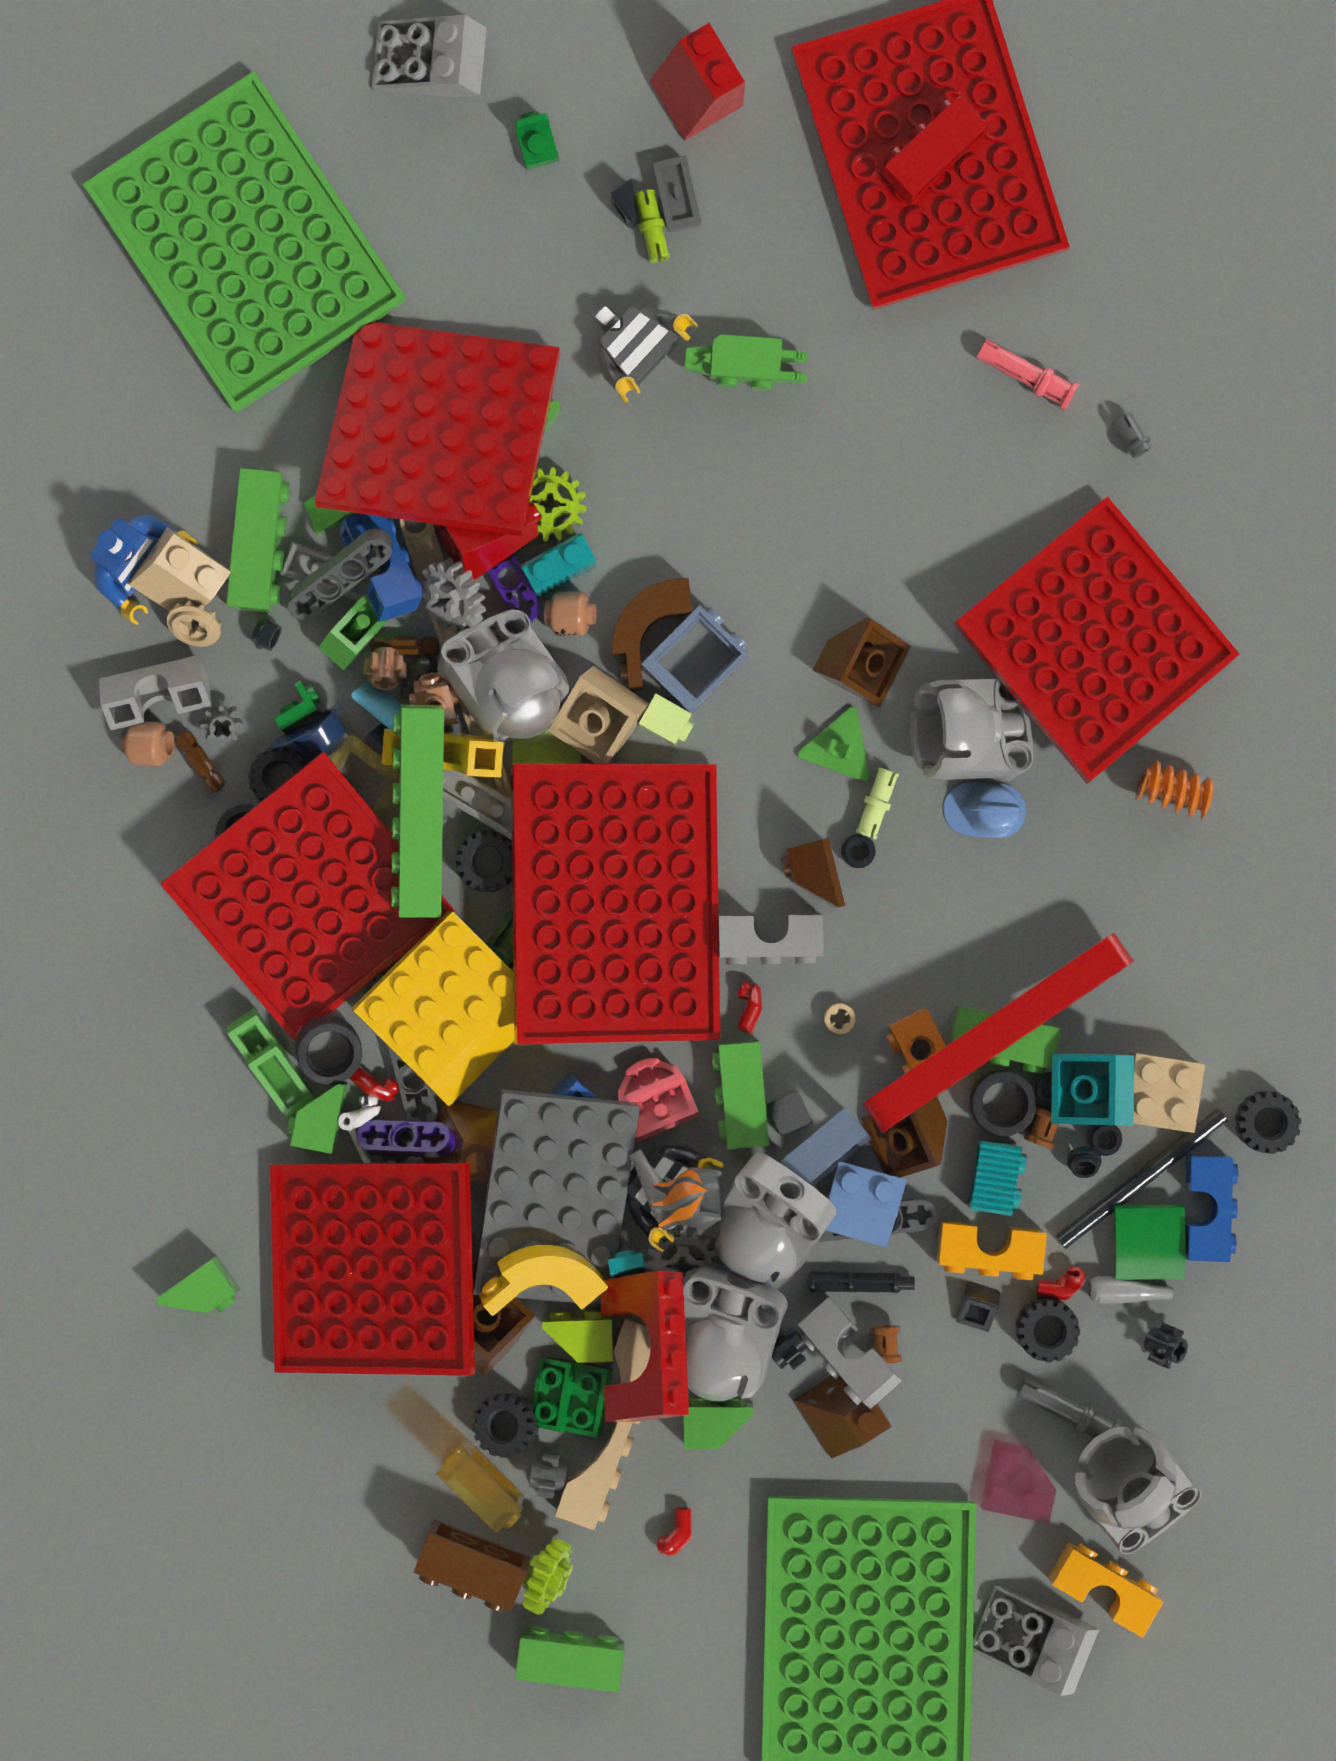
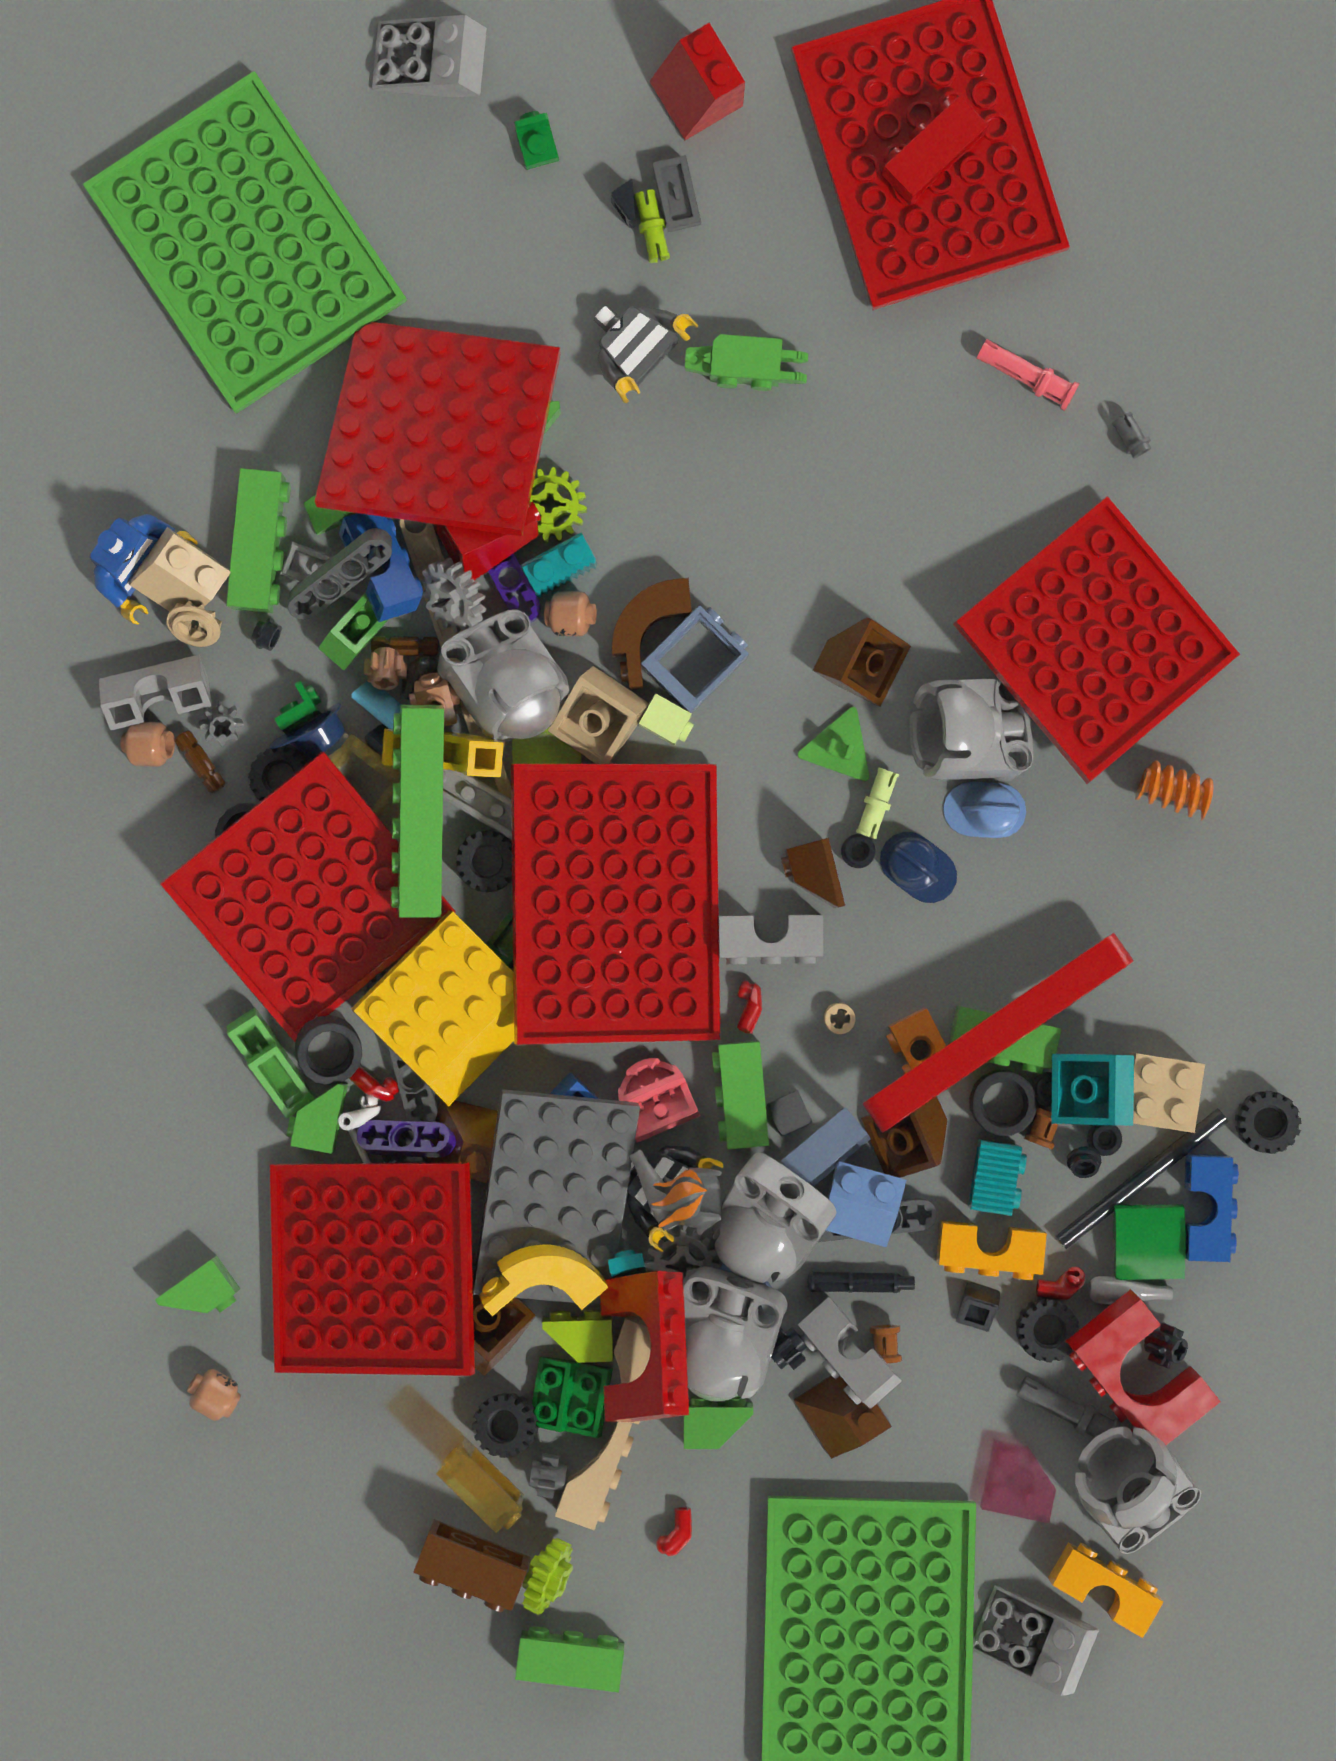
(213, 1394): none -> nougat head
(918, 867): none -> dark blue piece
(1102, 1348): none -> arch

